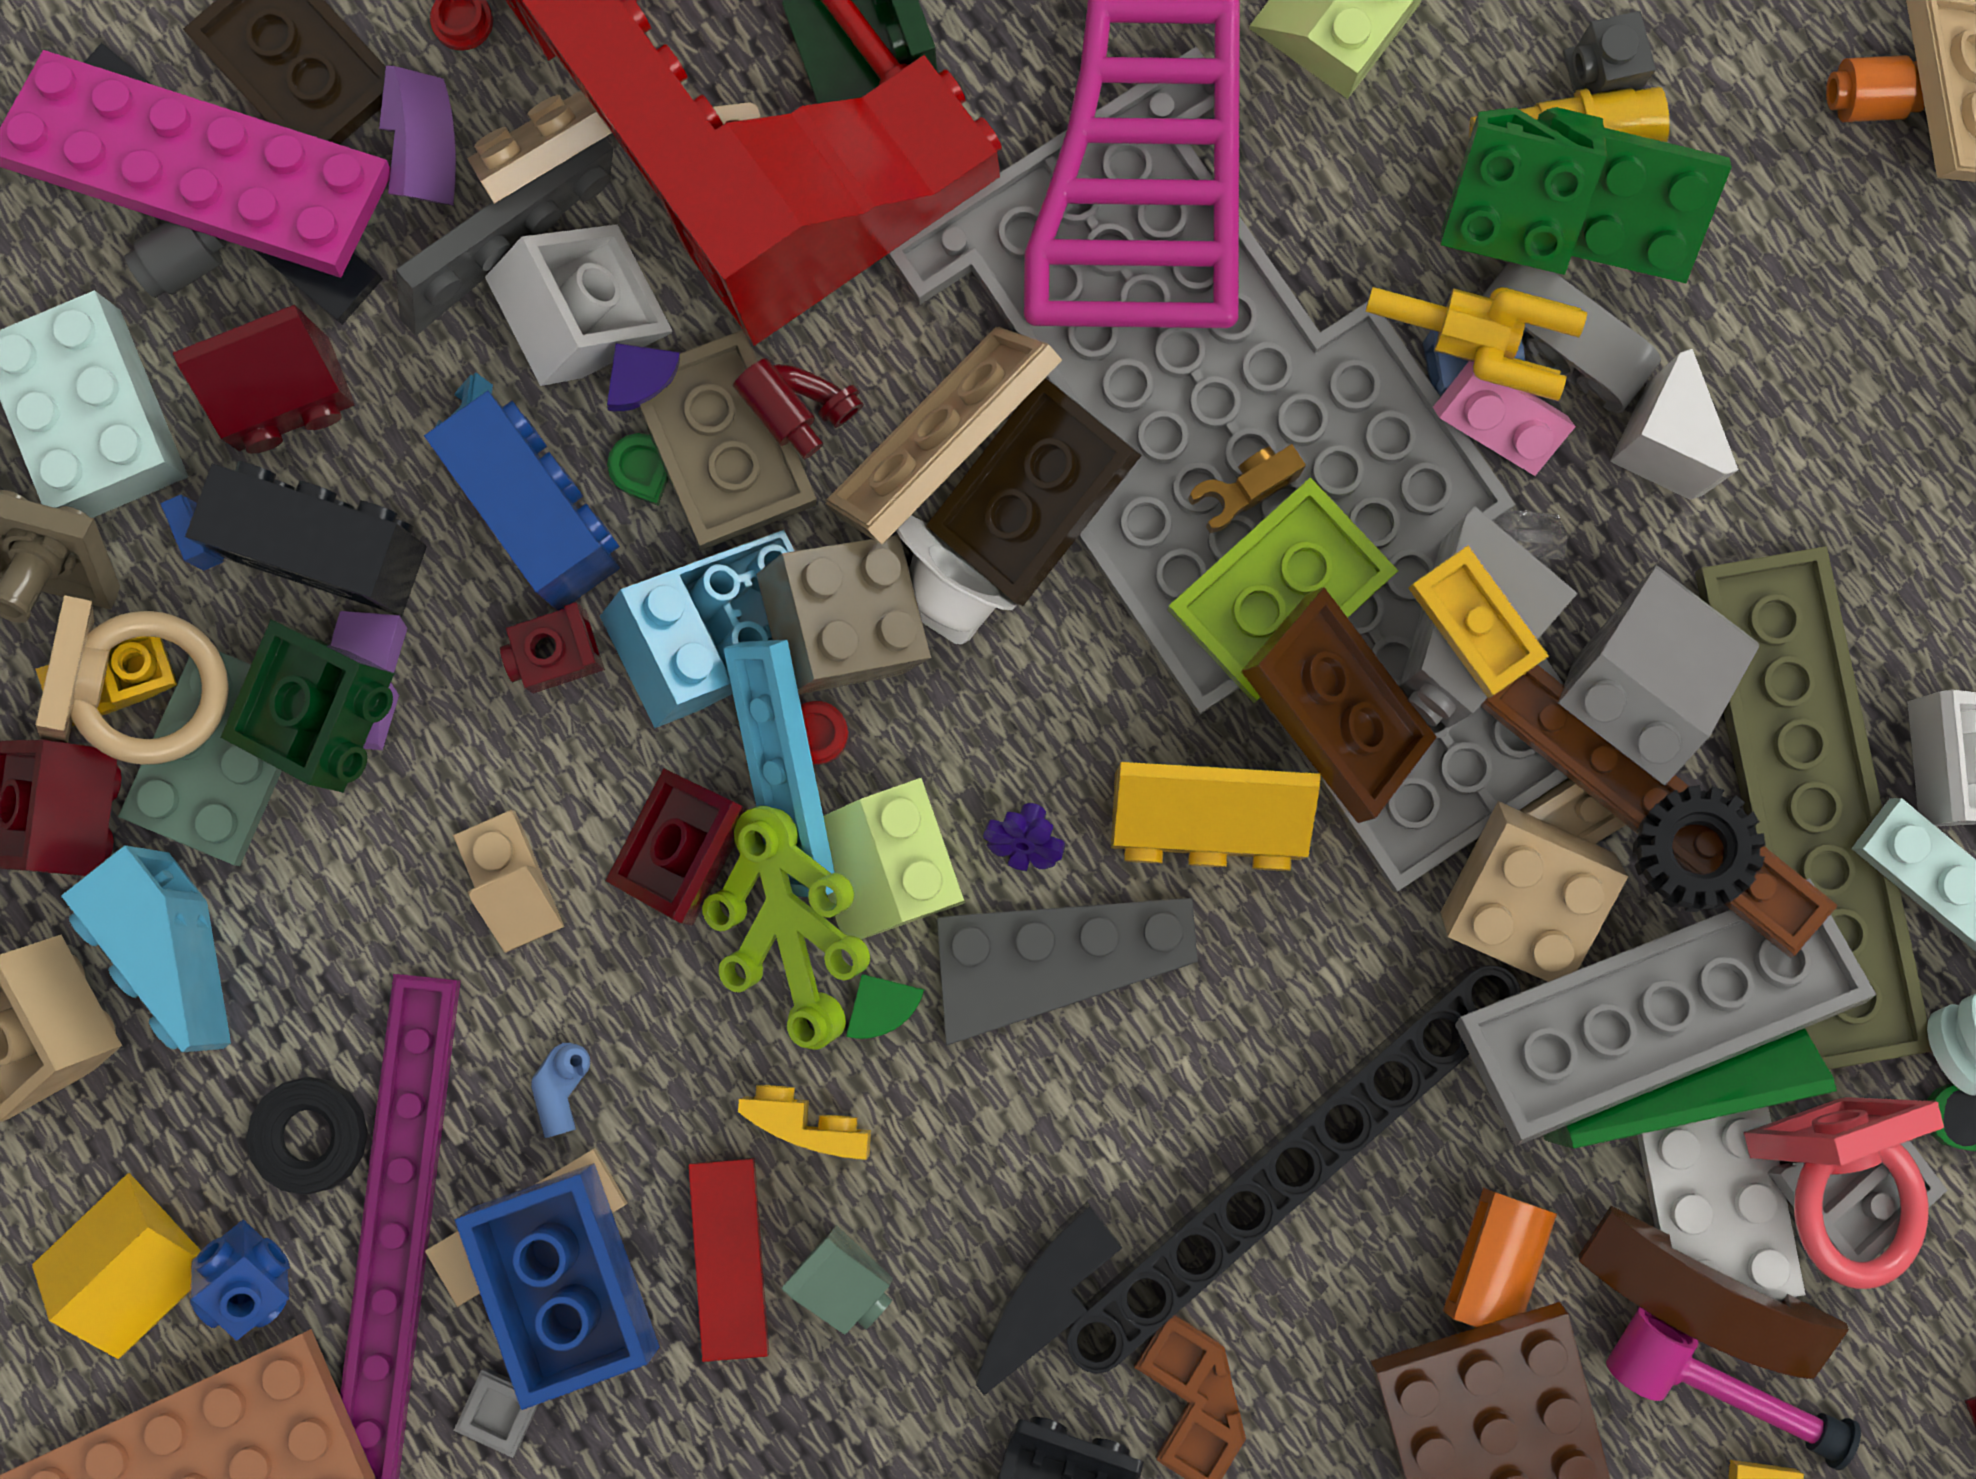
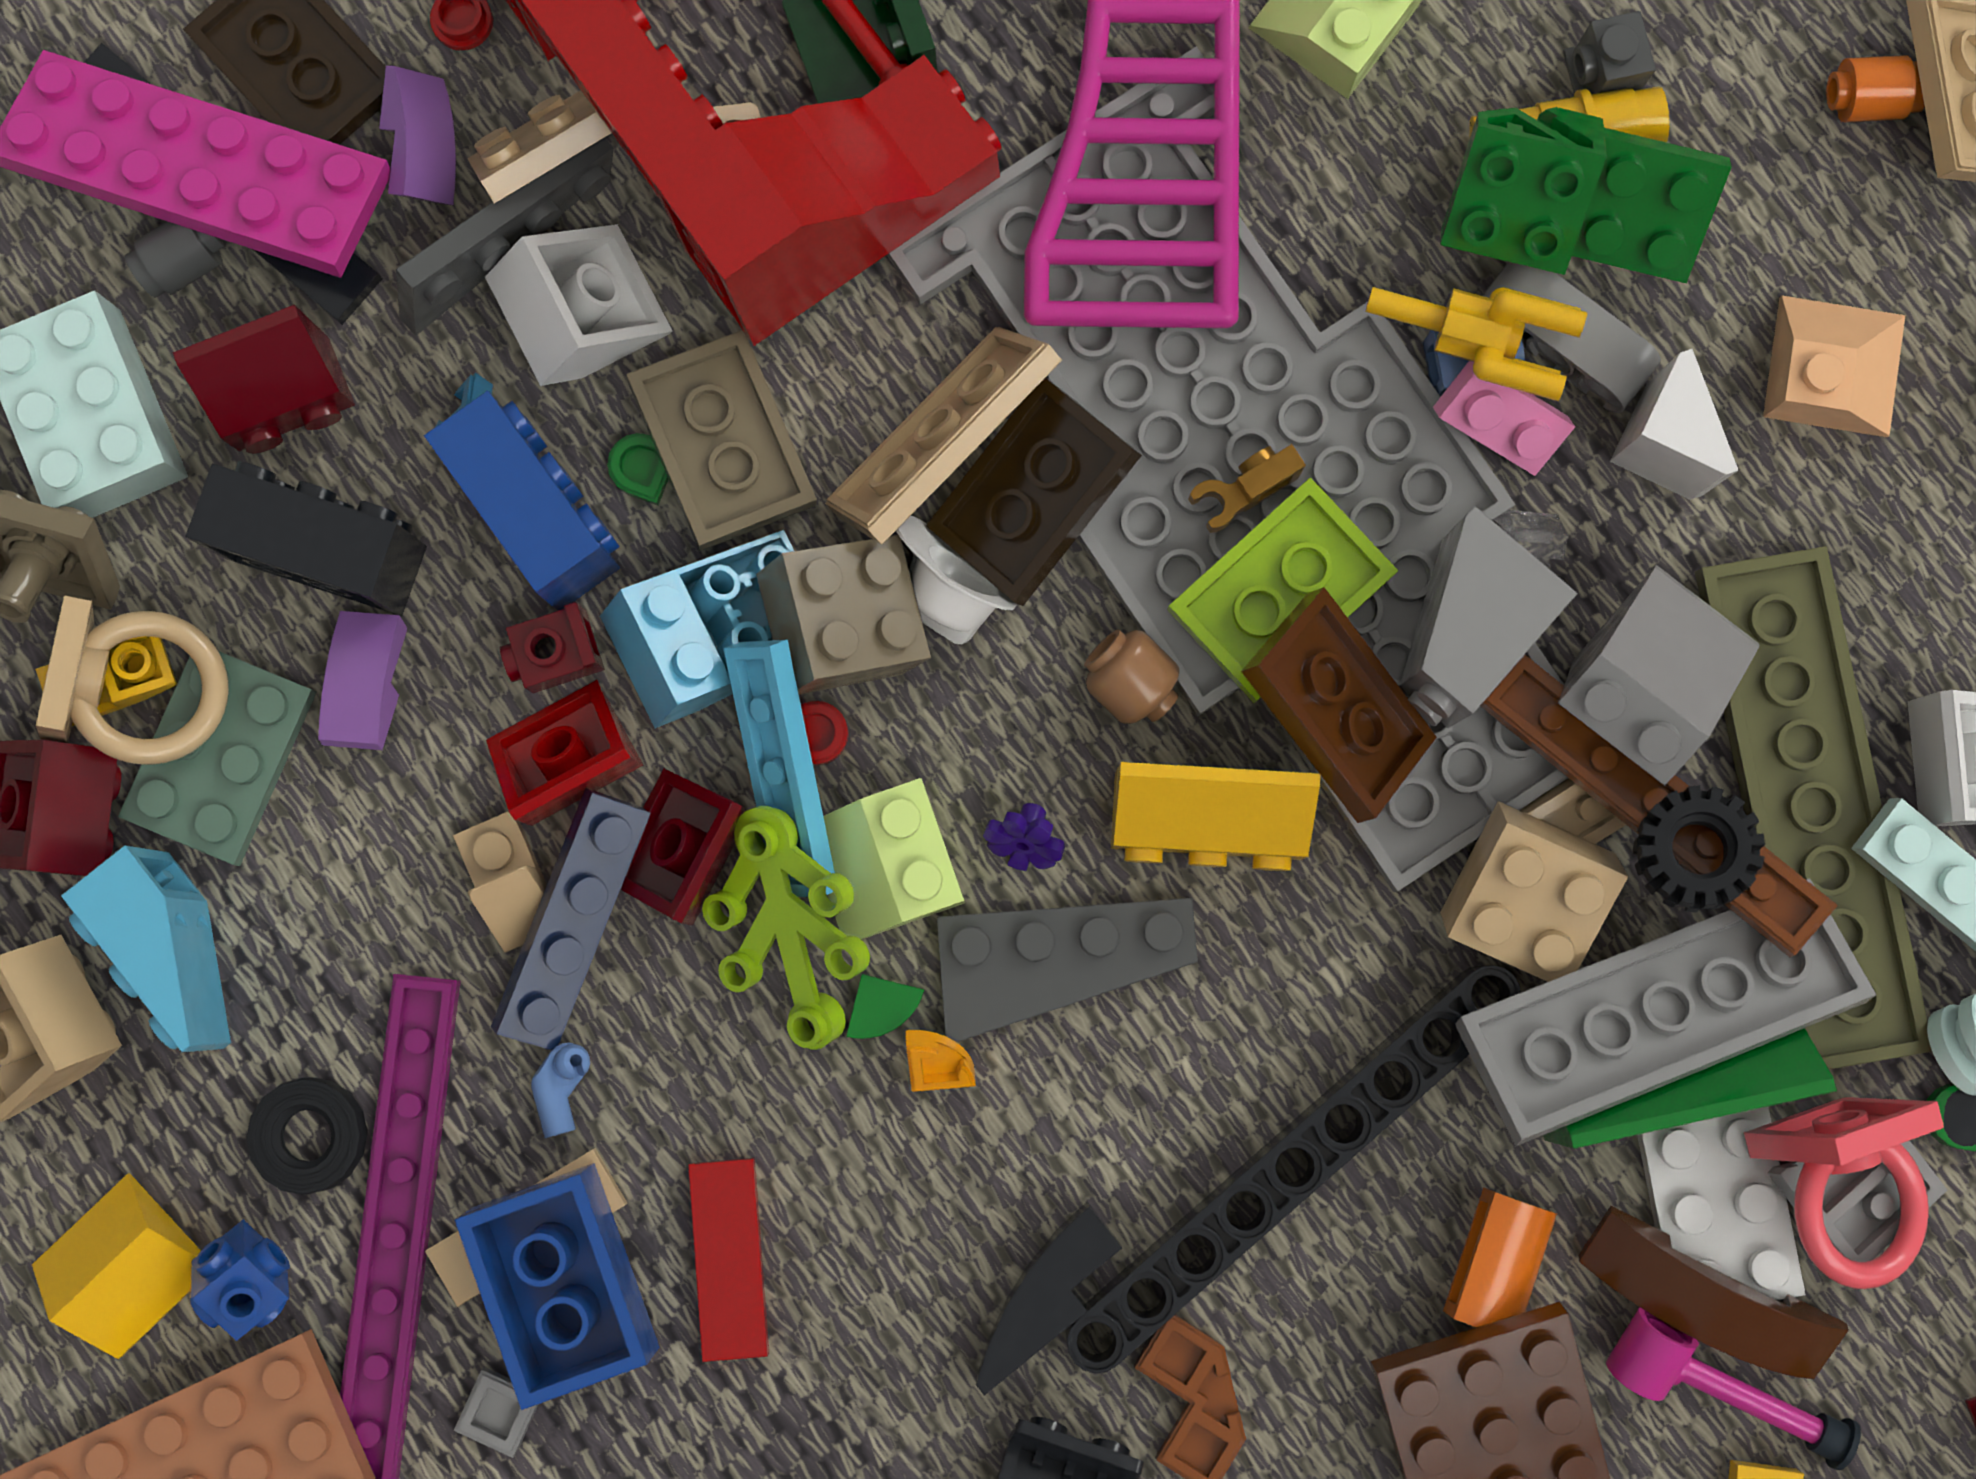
(179, 515): blue tile -> none
(309, 707): dark green plate -> none
(559, 753): none -> red slope
(570, 920): none -> plate
(639, 375): dark purple tile -> none
(772, 398): dark red plant -> none
(787, 1119): yellow slope -> none
(840, 1283): sand green slope -> none
(937, 1062): none -> light orange tile
(1132, 676): none -> medium nougat head
(1478, 622): yellow plate -> none
(1834, 366): none -> light nougat slope

